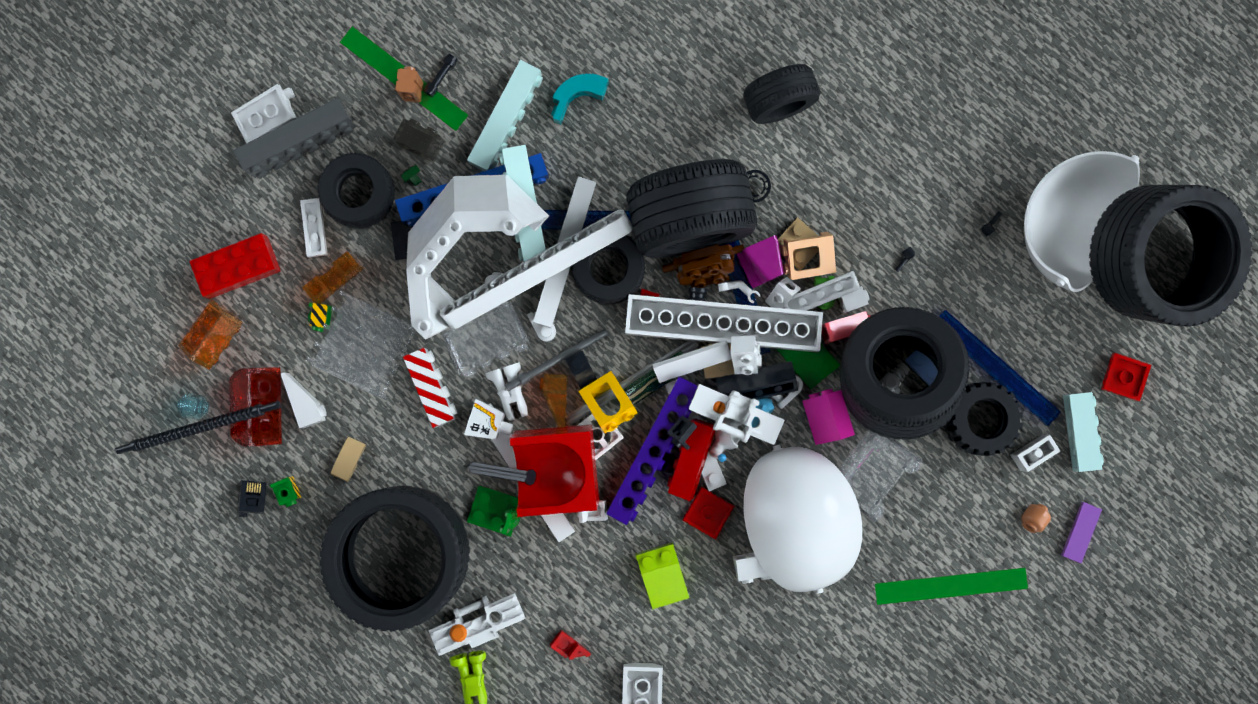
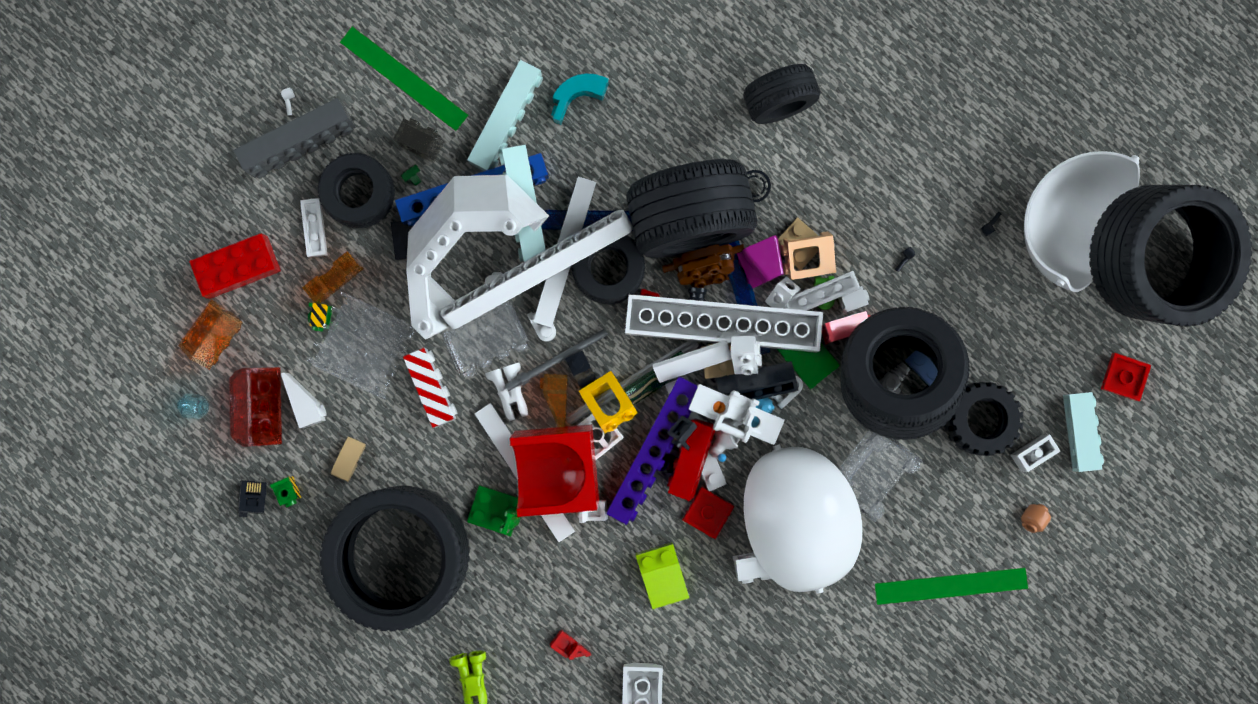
(197, 427): black hose -> none
(263, 114): white tile -> none
(409, 85): nougat brick -> none
(449, 62): black bar -> none
(479, 630): white piece -> none
(487, 421): white torso -> none
(503, 472): black axle -> none
(737, 284): white arm -> none
(828, 416): dark pink brick -> none
(1003, 373): clear blue tile -> none
(1081, 532): medium lavender tile -> none

